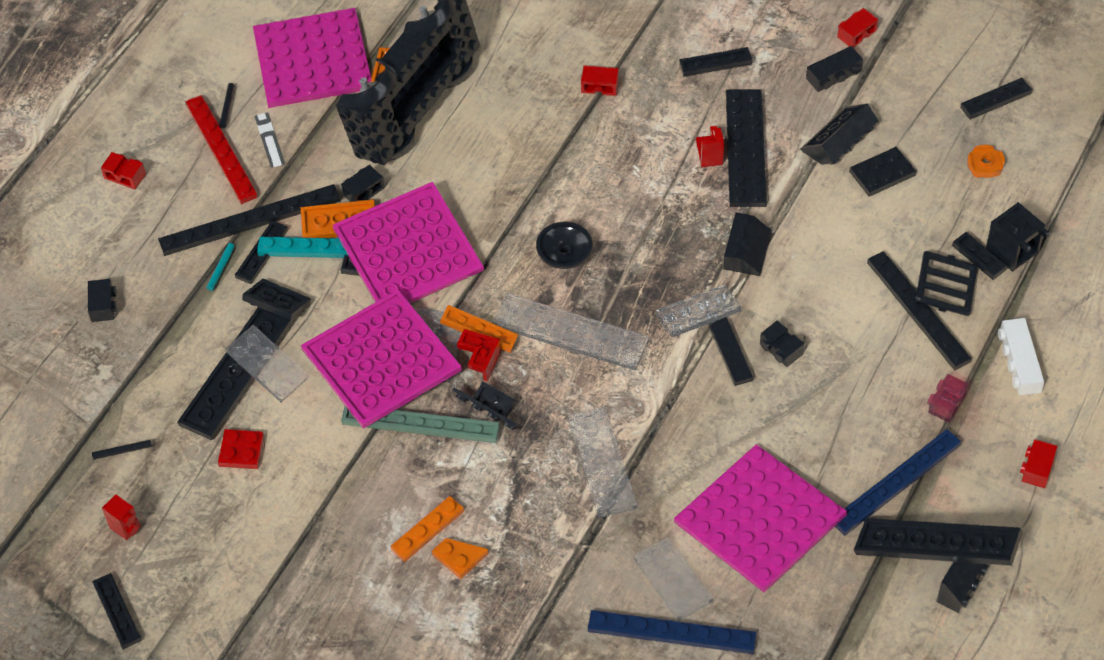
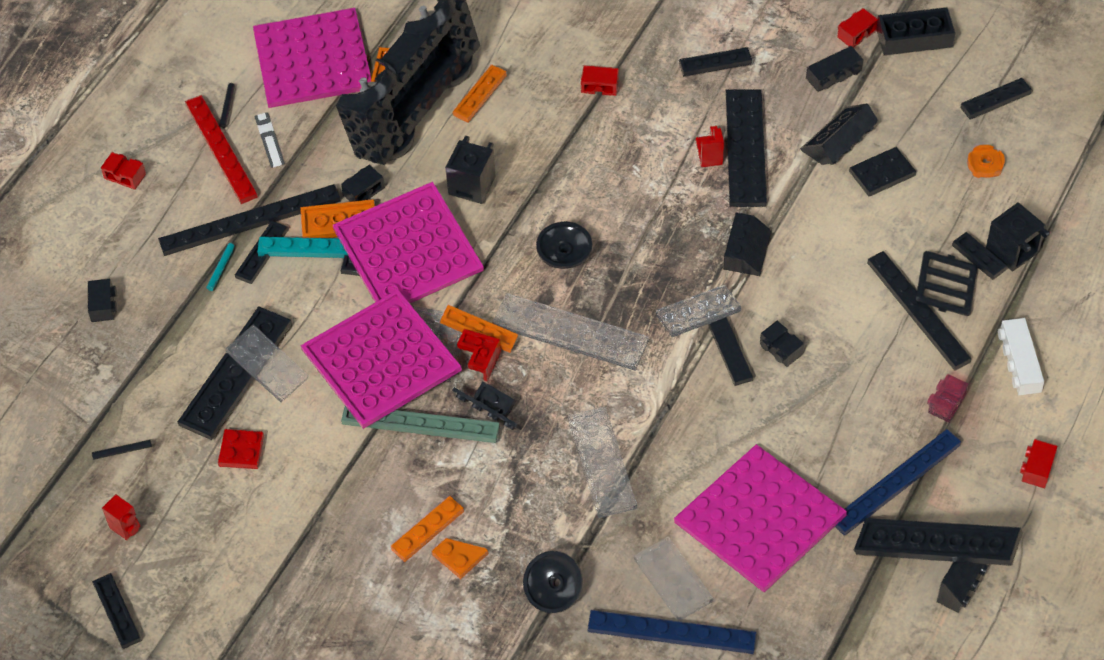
(276, 299): black plate -> none
(470, 171): none -> black container
(479, 93): none -> orange plate
(541, 577): none -> black dish
(915, 31): none -> black brick

